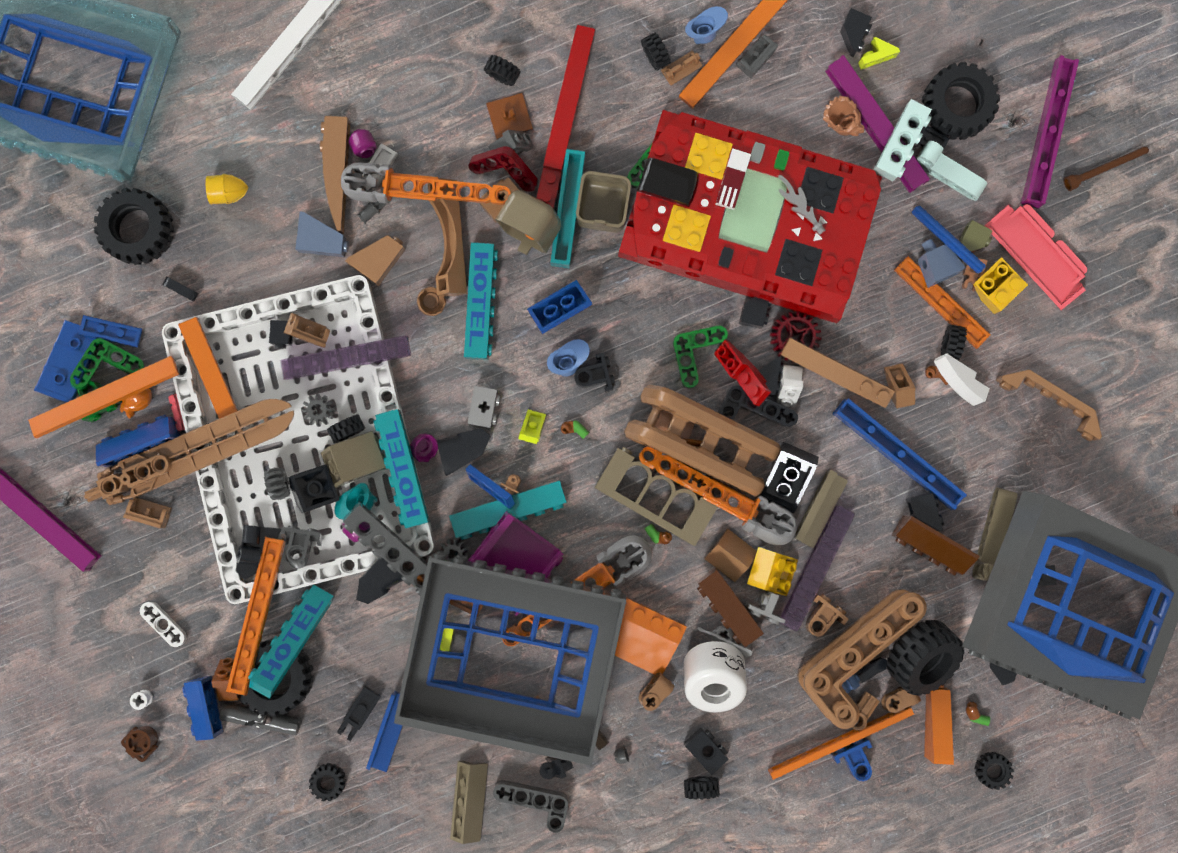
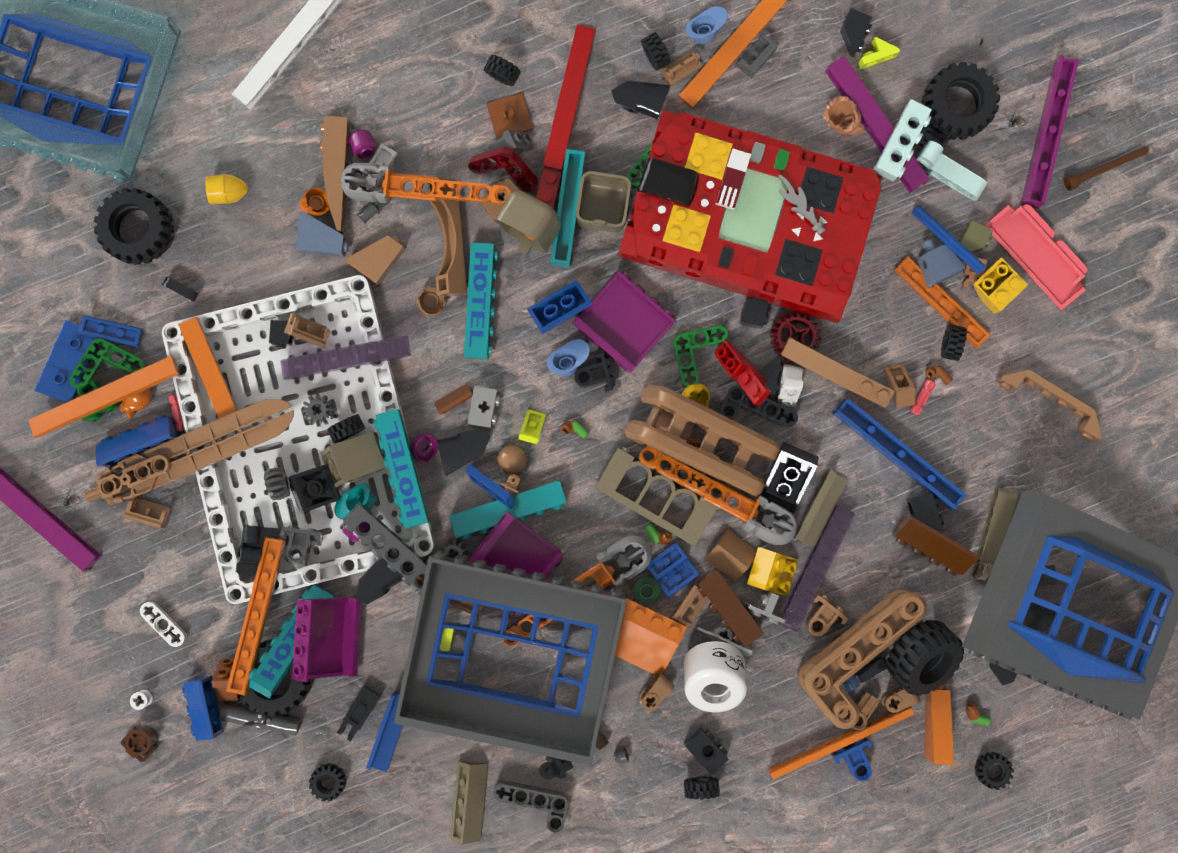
(314, 202): none -> orange piece
(326, 638): none -> magenta panel
(453, 399): none -> dark orange slope
(512, 459): none -> medium nougat hair
(624, 322): none -> magenta panel
(641, 97): none -> black panel
(646, 590): none -> dark green plate
(672, 570): none -> blue slope
(690, 606): none -> medium nougat hinge
(698, 393): none -> yellow hair
(922, 397): none -> coral axle
(962, 379): white slope -> none
(1039, 617): none -> black slope

